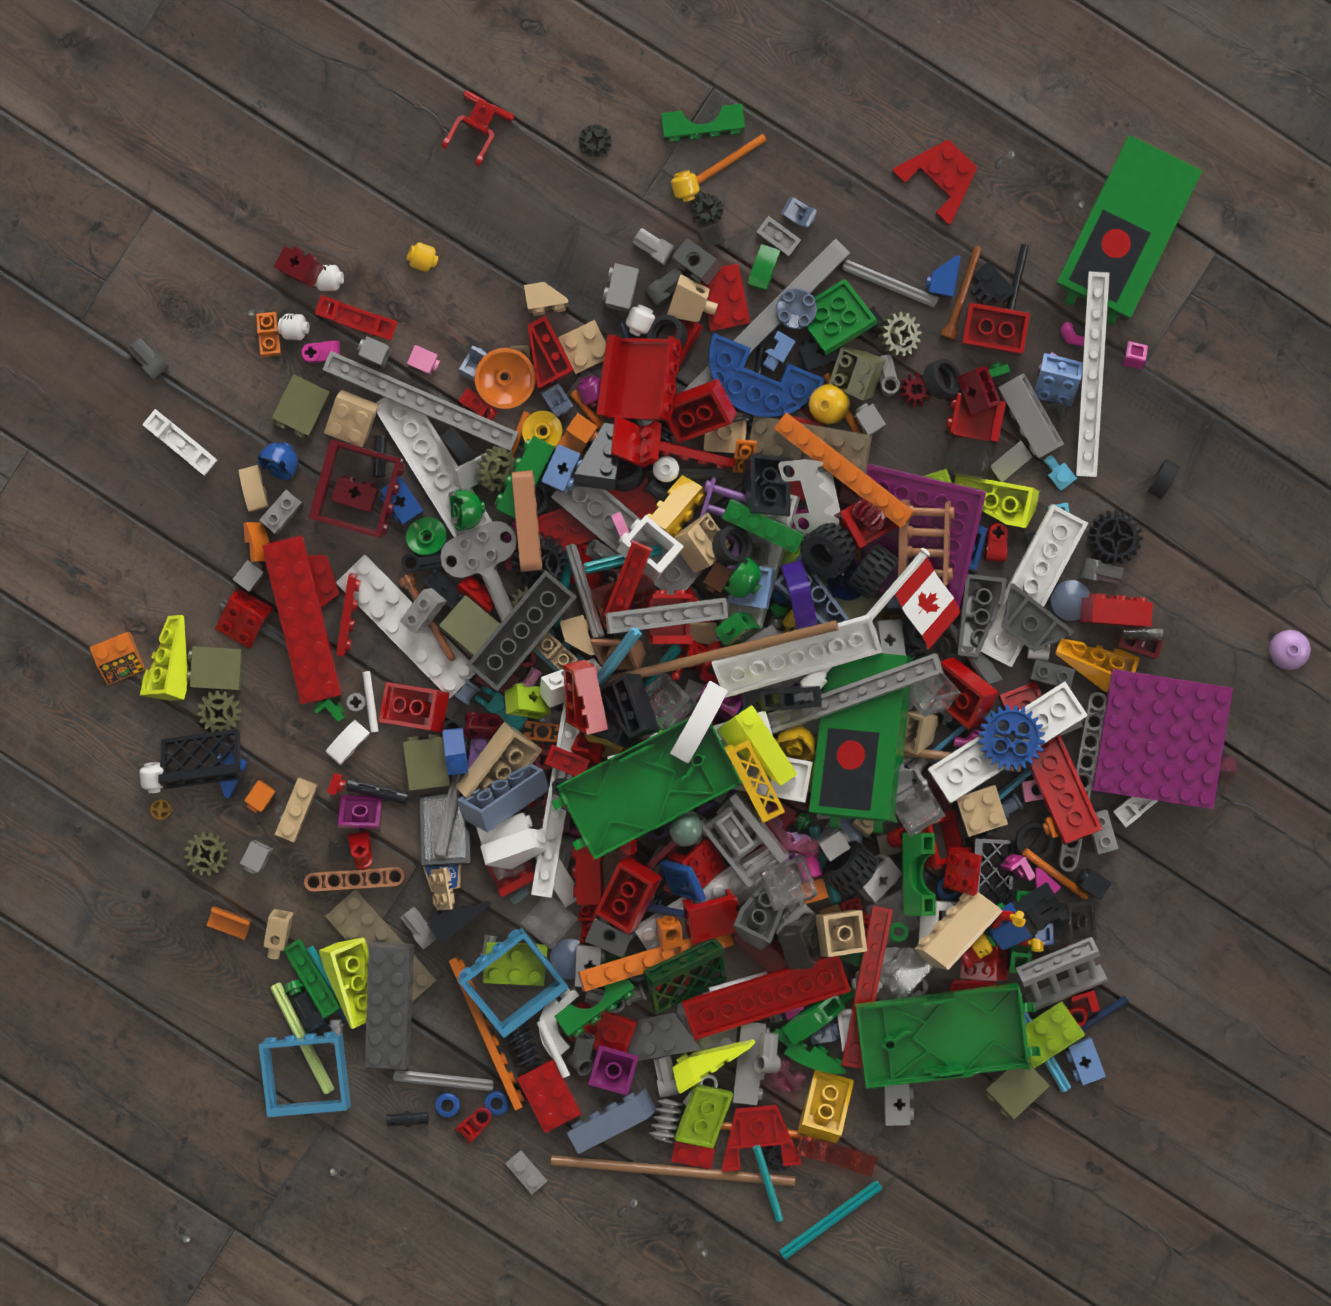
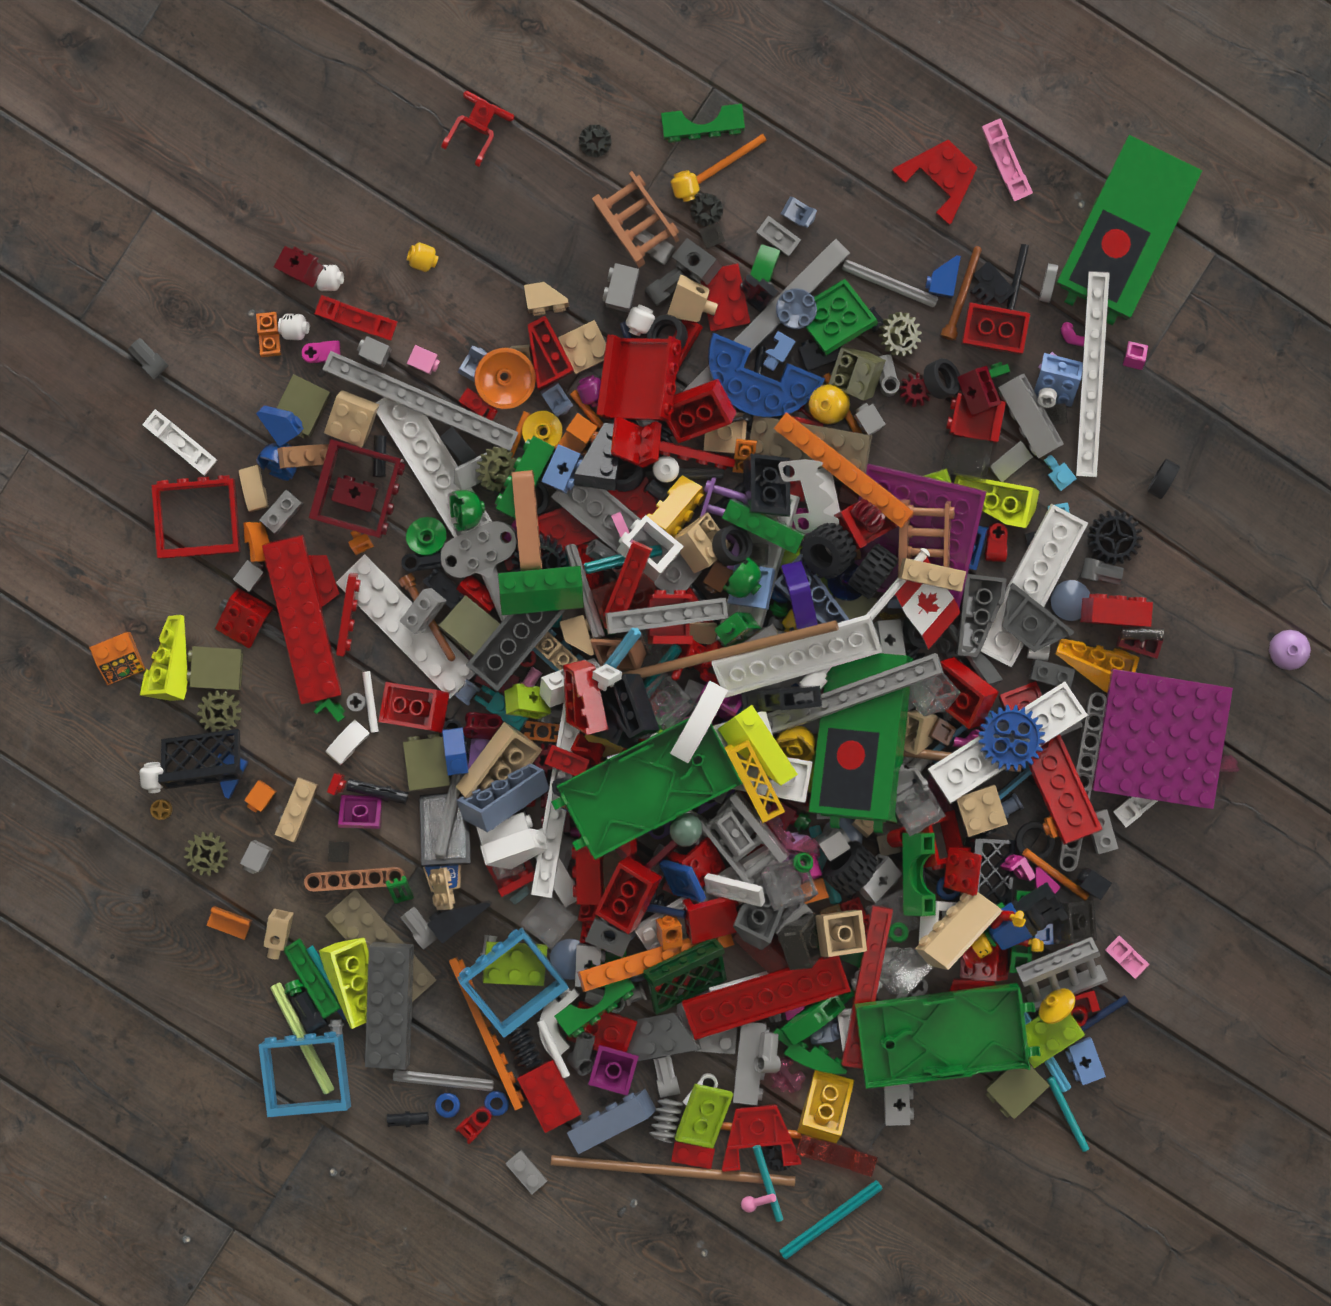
(184, 484): none -> red window
(280, 423): none -> blue slope
(302, 456): none -> medium nougat plate
(360, 542): none -> orange tile
(361, 849): red piece -> none
(397, 884): none -> green tile
(412, 507): blue brick -> none
(540, 590): none -> green slope
(606, 676): none -> white tile
(626, 237): none -> nougat fence
(696, 1066): neon yellow wedge -> none
(734, 889): none -> white plate
(750, 1203): none -> bright pink bar
(759, 293): none -> black hinge
(806, 858): none -> green plate
(932, 574): none -> tan brick
(942, 732): none -> reddish brown plate
(1006, 160): none -> bright pink slope
(1027, 794): bright pink brick -> none
(1047, 397): none -> white bush
(1048, 283): none -> light grey beam
(1056, 1006): none -> yellow dish
(1068, 1114): none -> teal bar
(1127, 957): none -> bright pink slope

